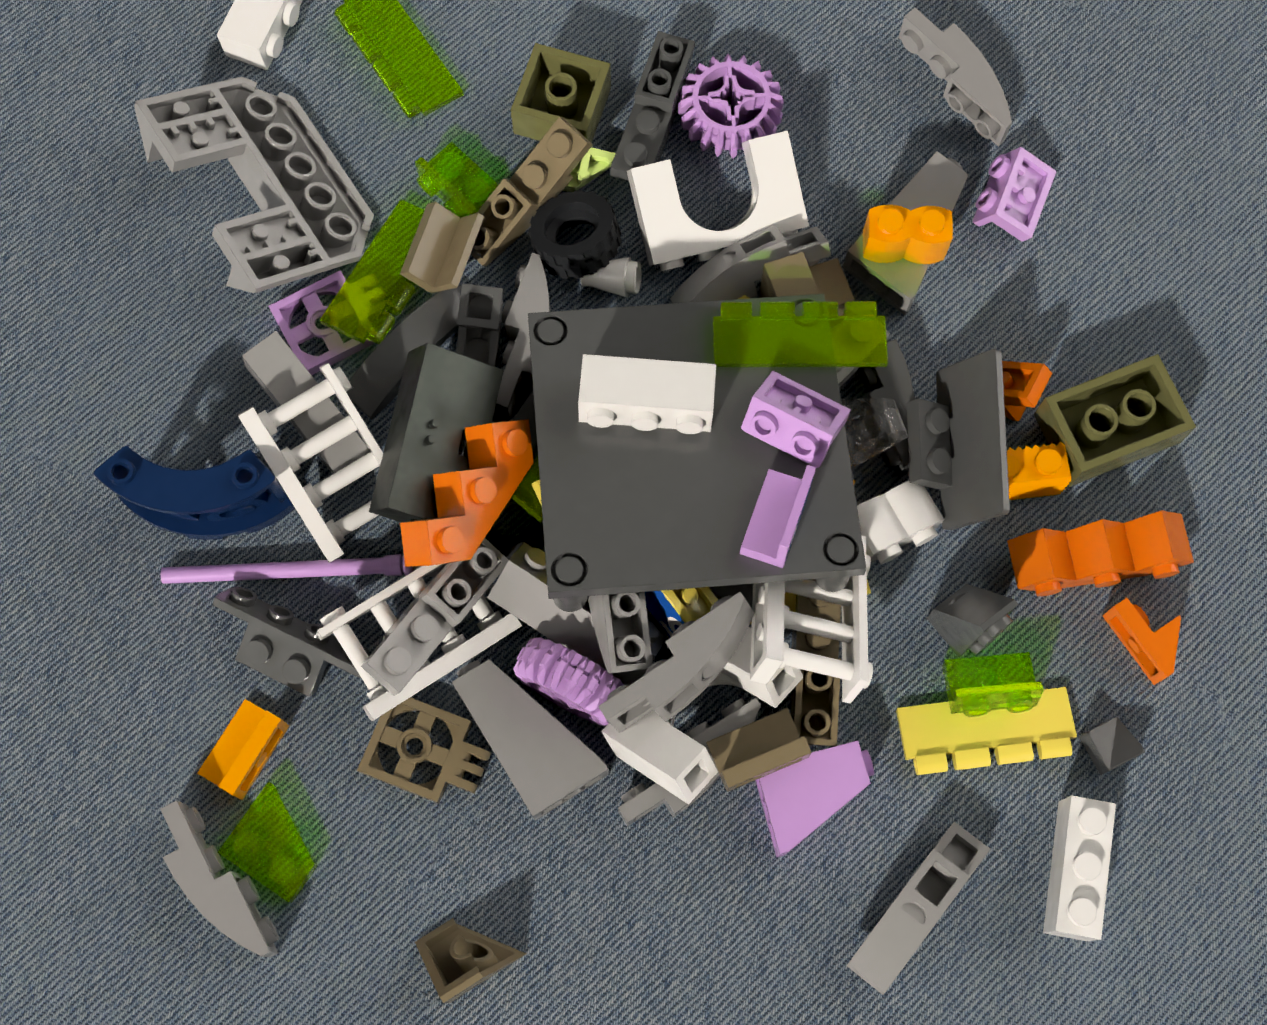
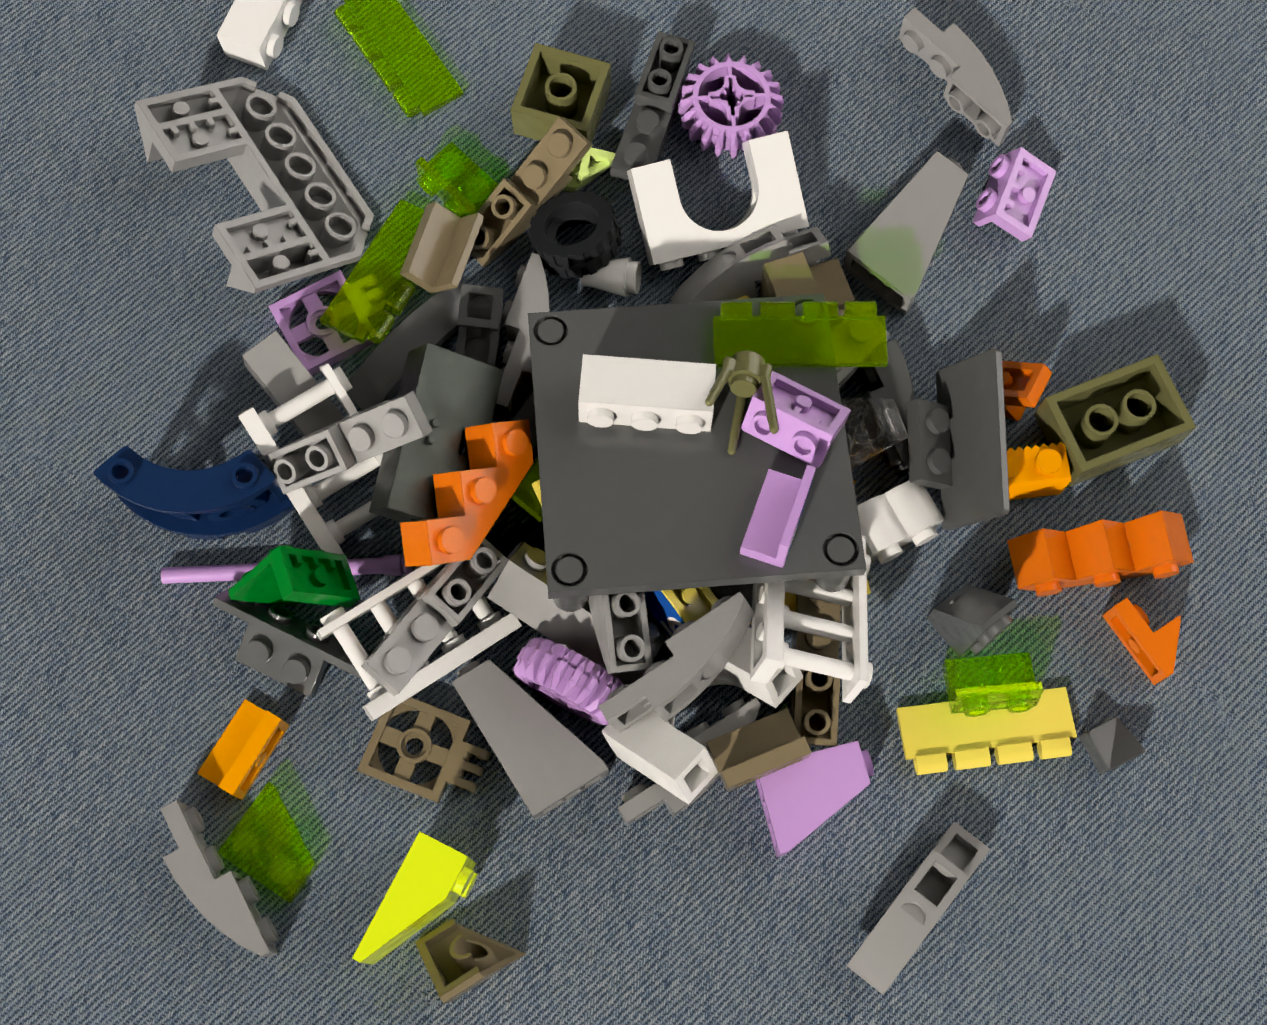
(298, 576): none -> green bracket
(348, 442): none -> light grey slope
(421, 891): none -> neon yellow slope
(745, 375): none -> olive plant
(915, 235): light orange brick -> none
(1079, 868): white brick -> none

